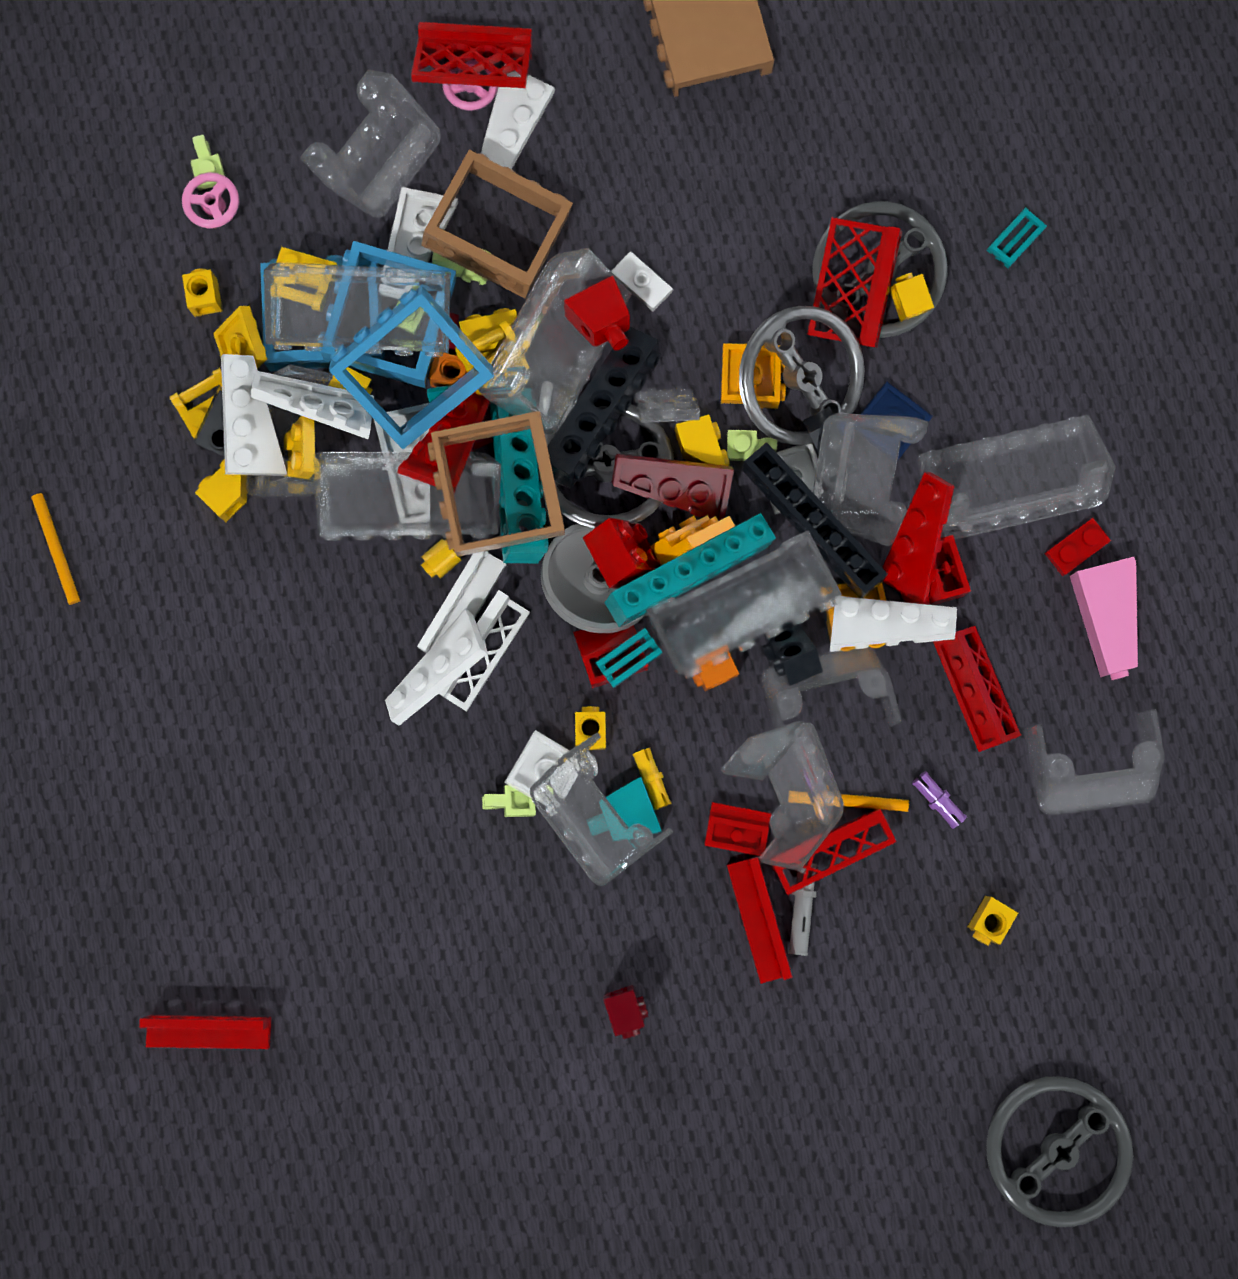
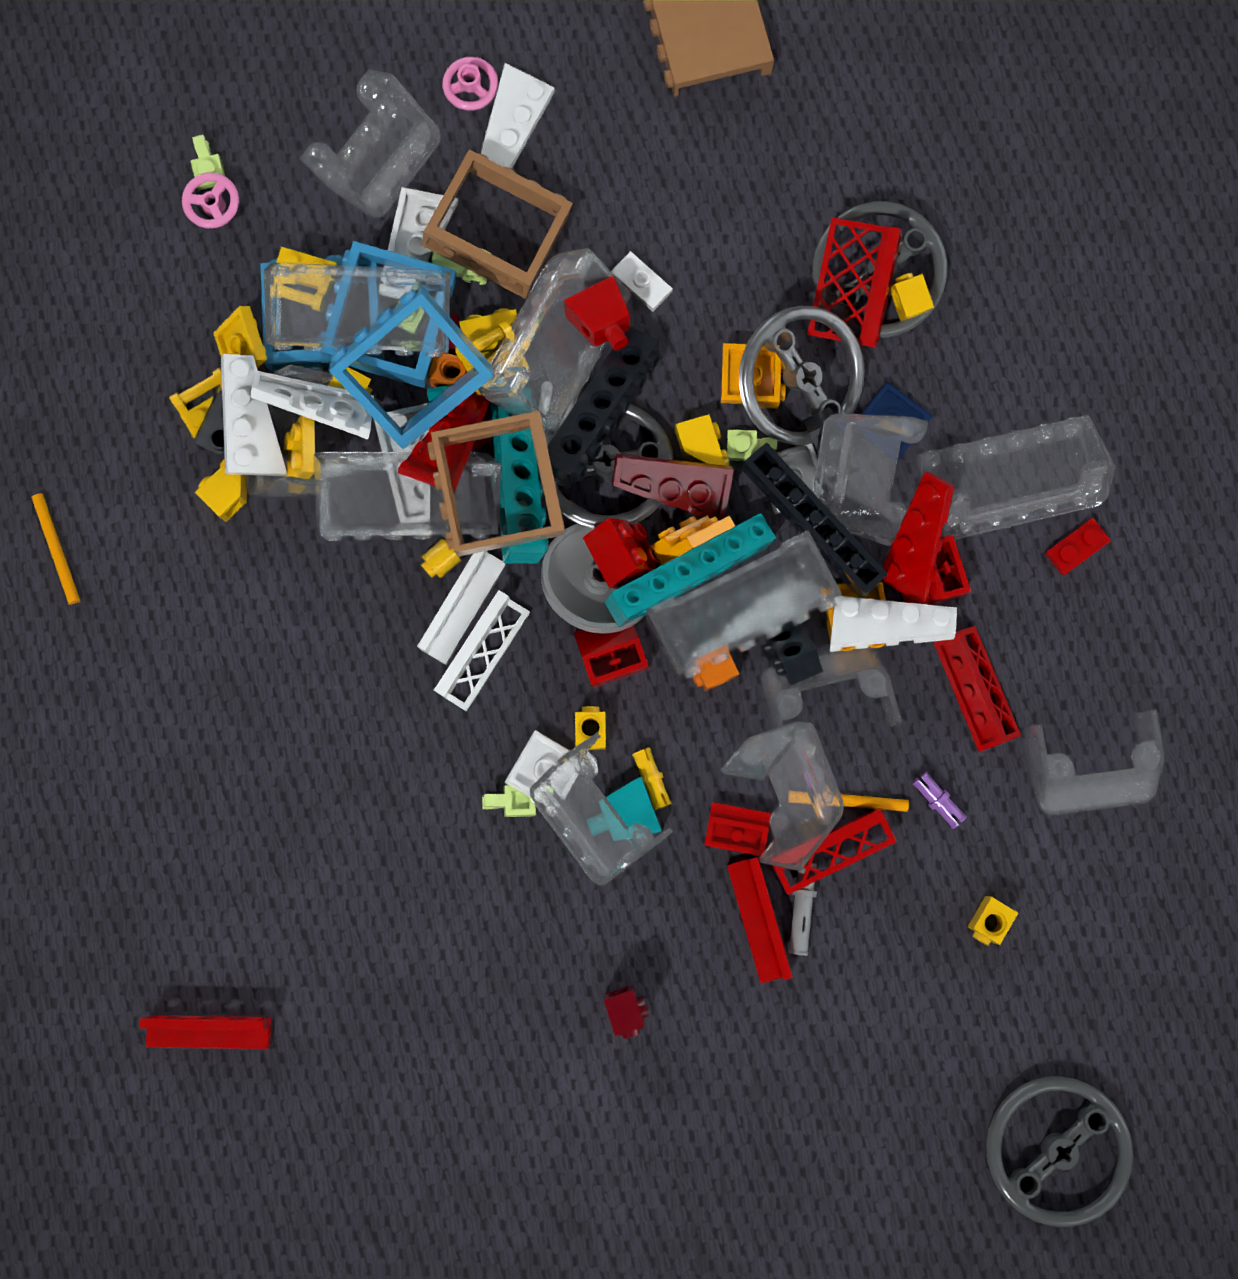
(209, 301): yellow brick -> none
(445, 662): white wing -> none
(472, 43): red fence -> none
(623, 647): teal tile -> none
(667, 405): clear plate -> none
(1001, 255): teal tile -> none
(1109, 614): bright pink slope -> none

